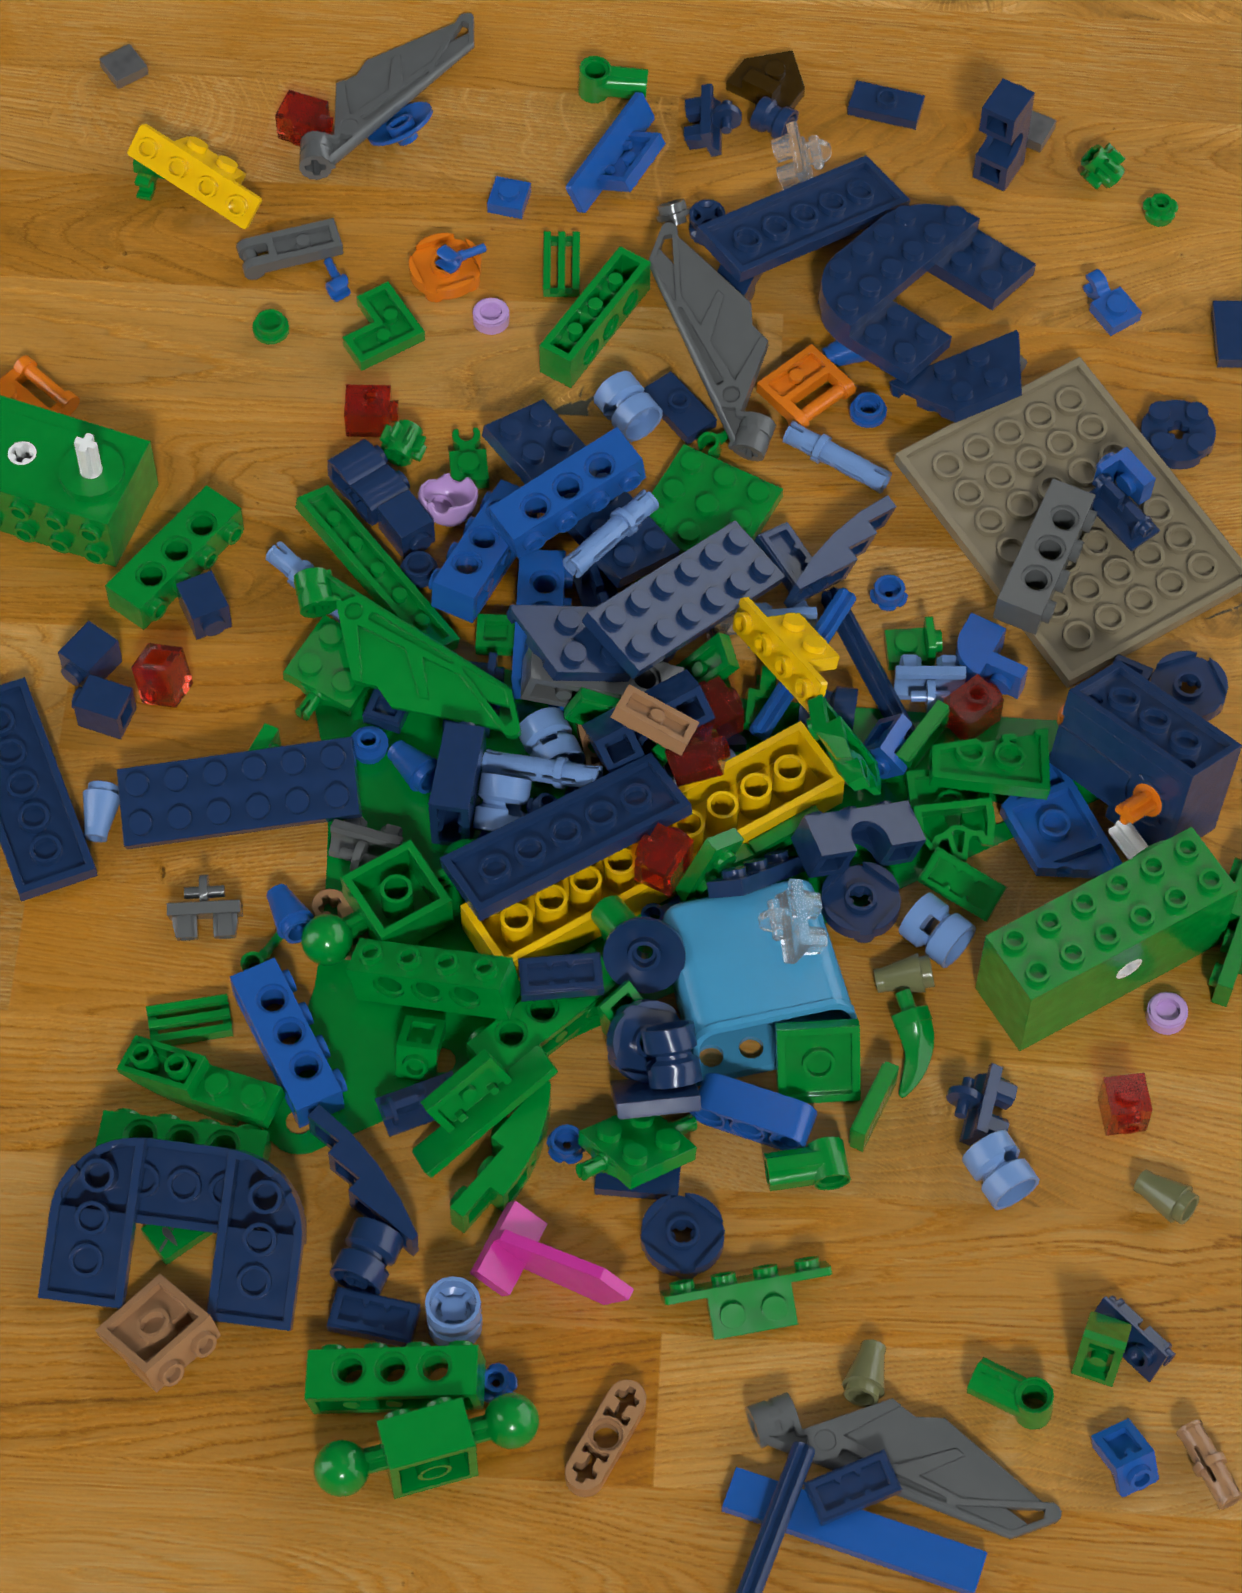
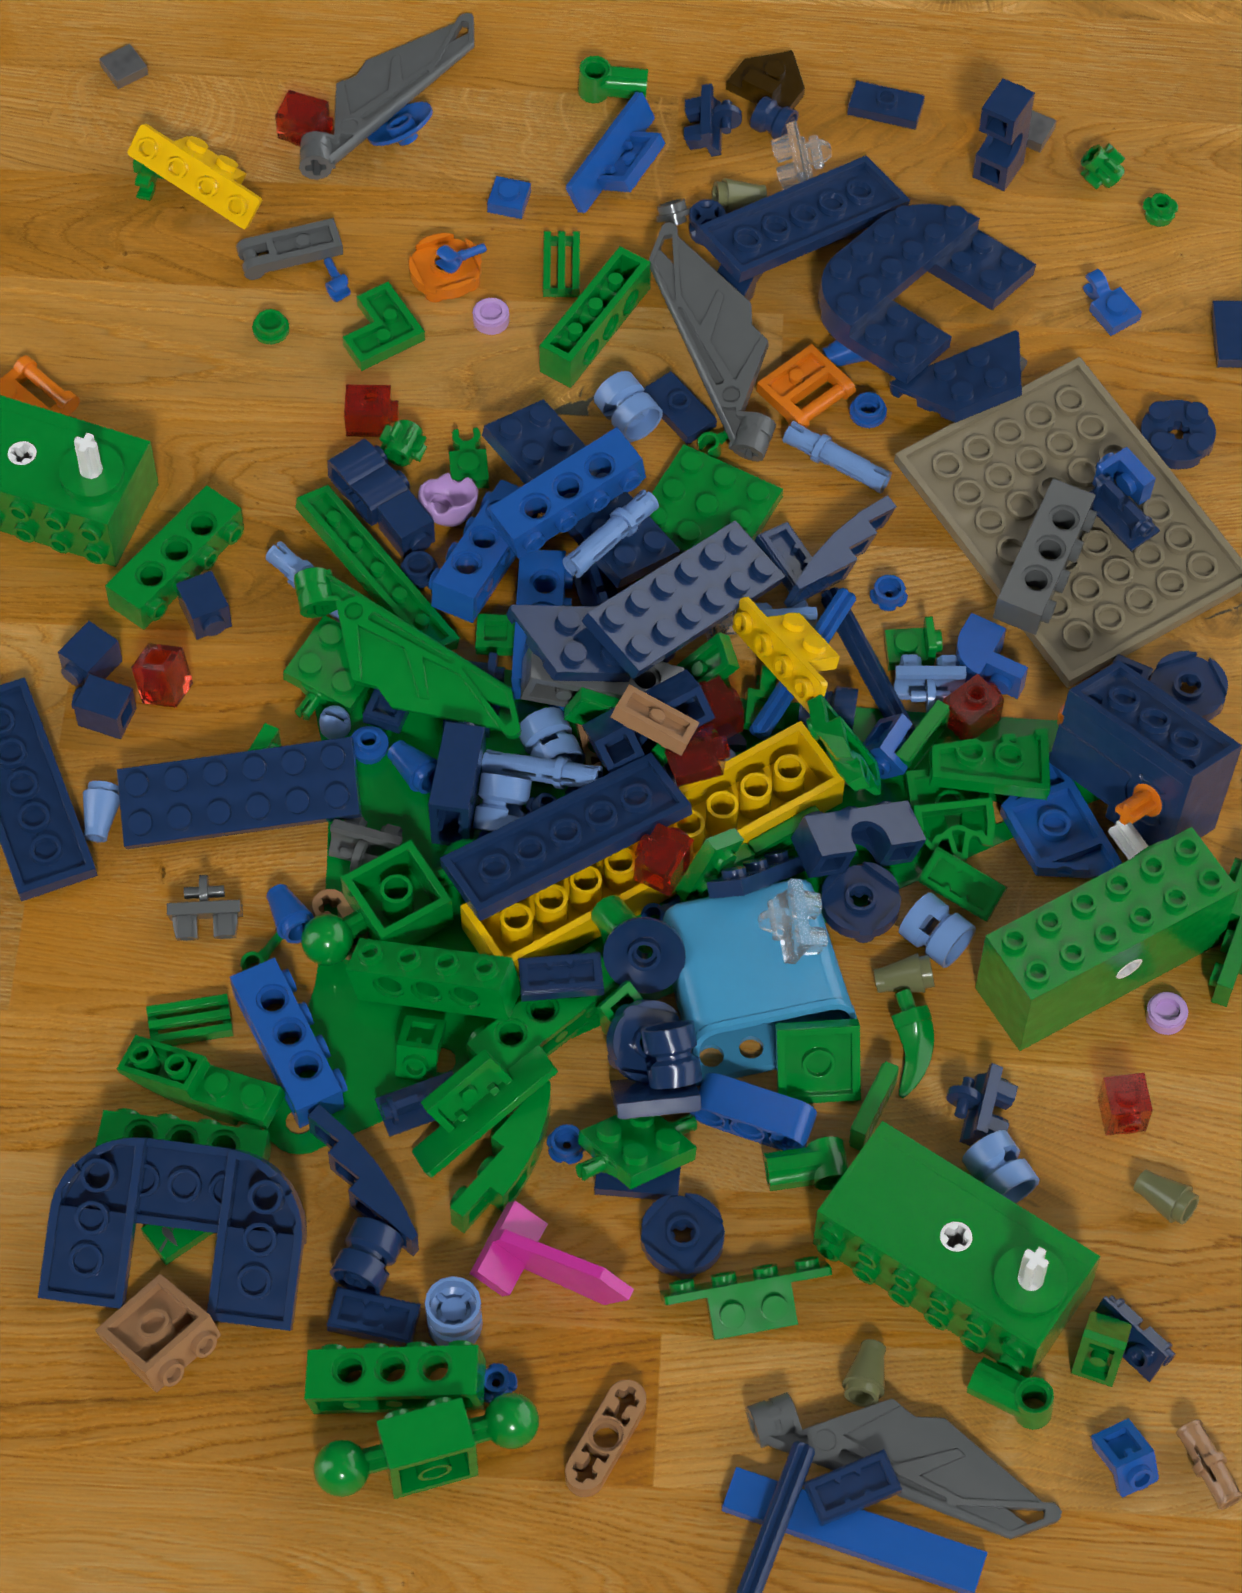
(333, 727): none -> medium blue hinge
(736, 194): none -> olive cone
(954, 1250): none -> green piece

